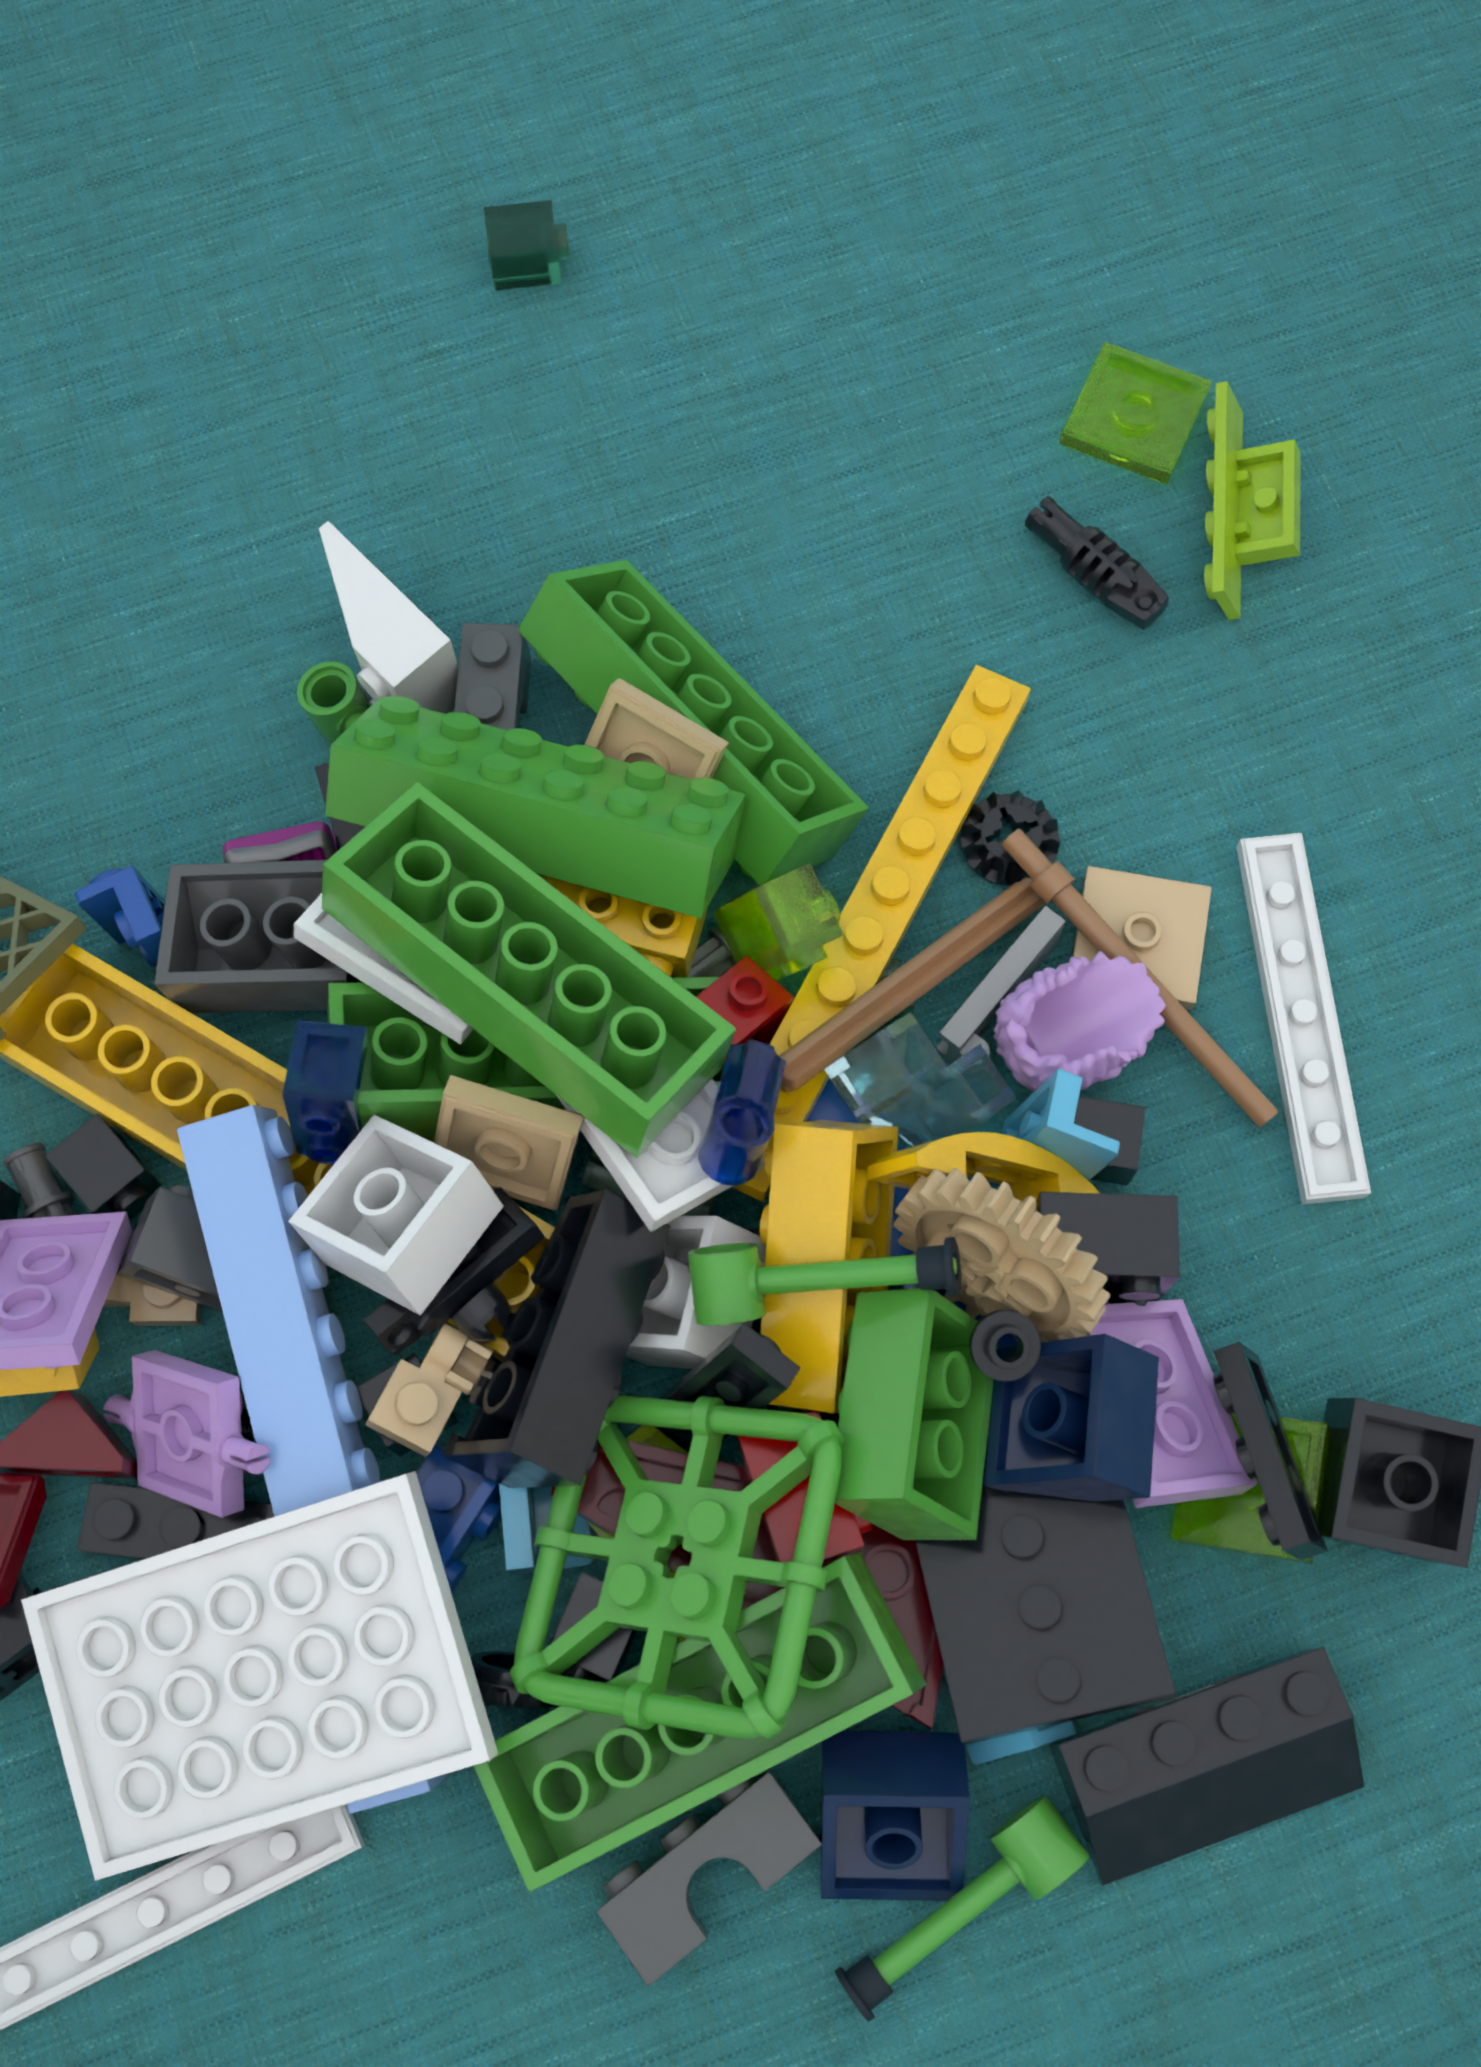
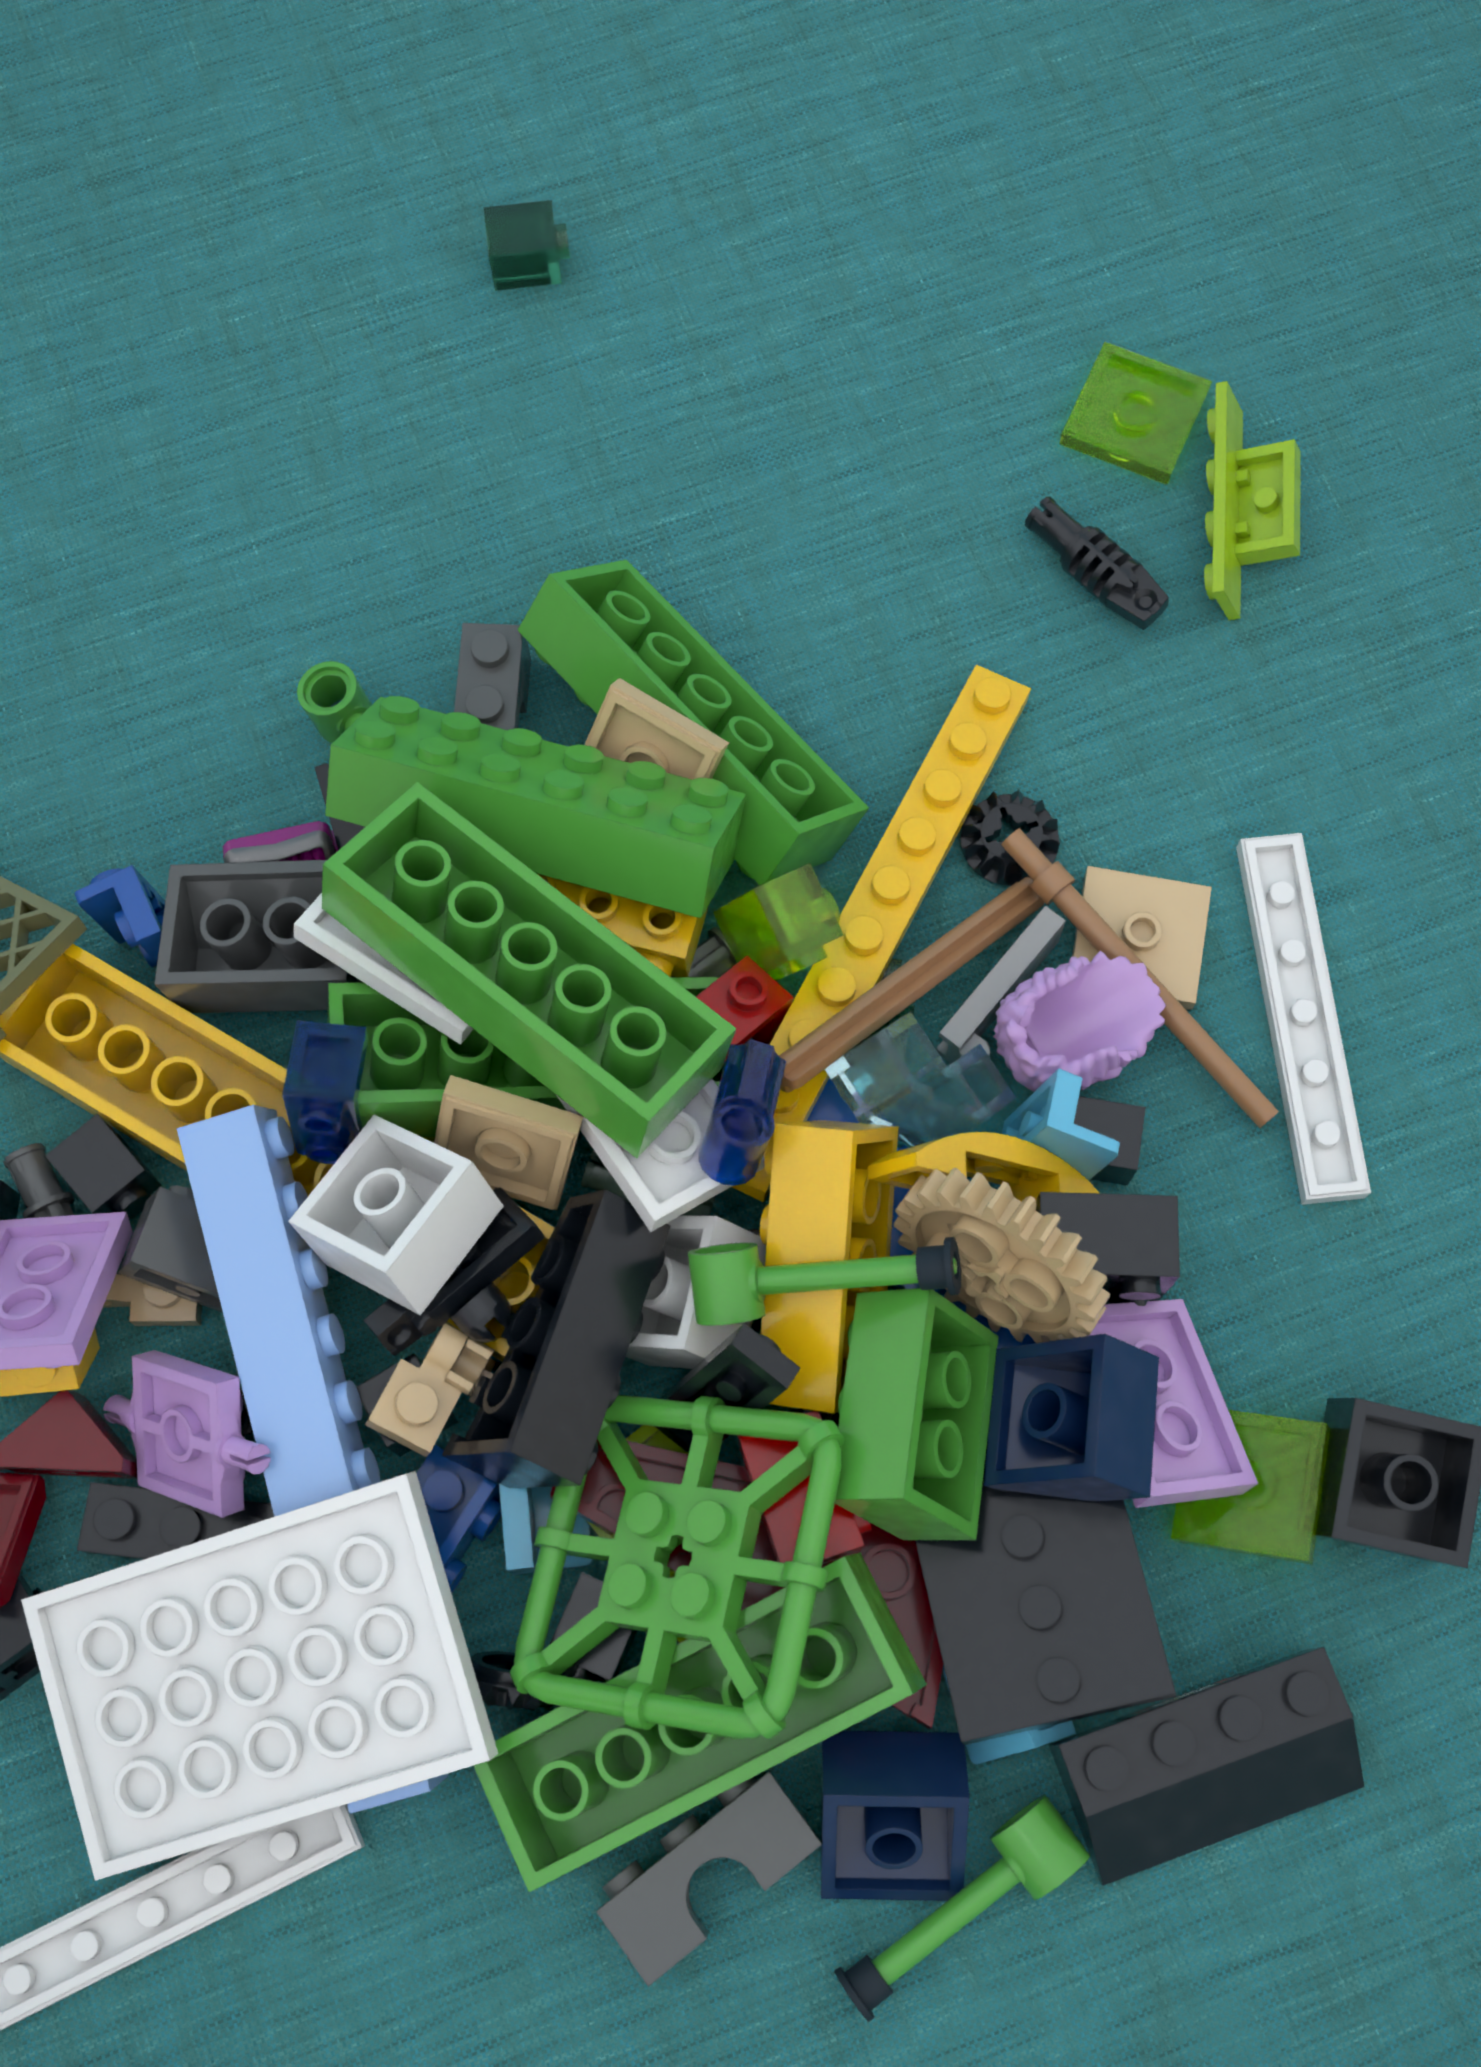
(391, 637): white slope -> none
(984, 1341): black plate -> none
(1267, 1453): black plate -> none

